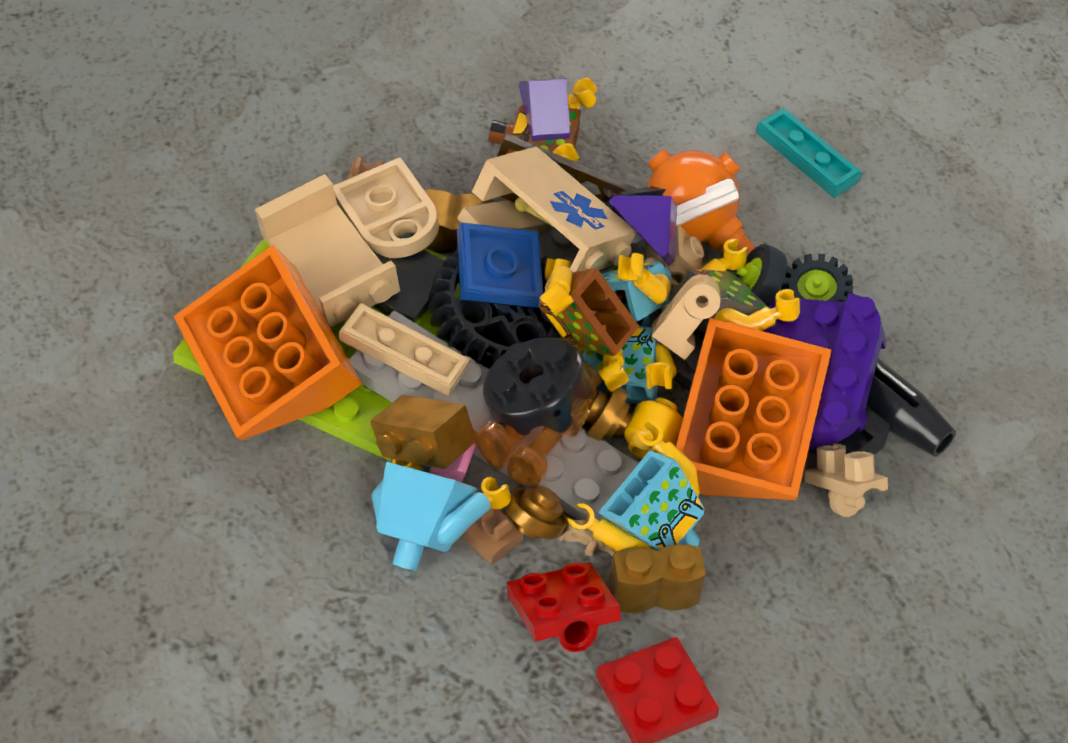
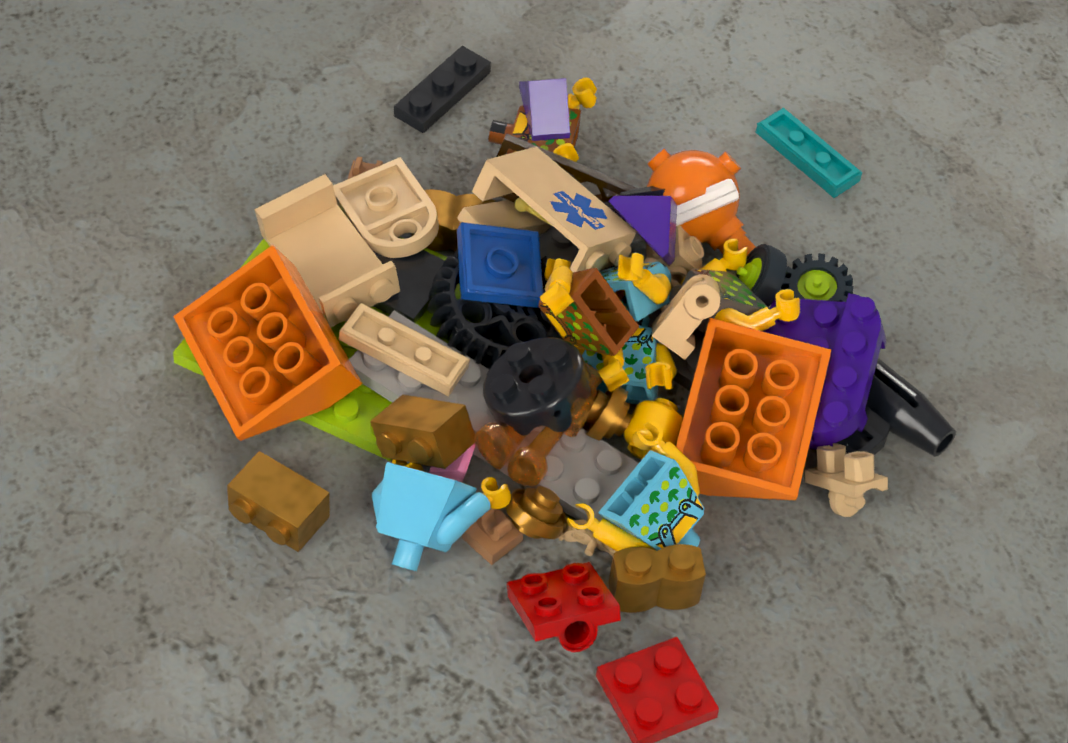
(278, 501): none -> pearl gold brick
(442, 89): none -> black plate

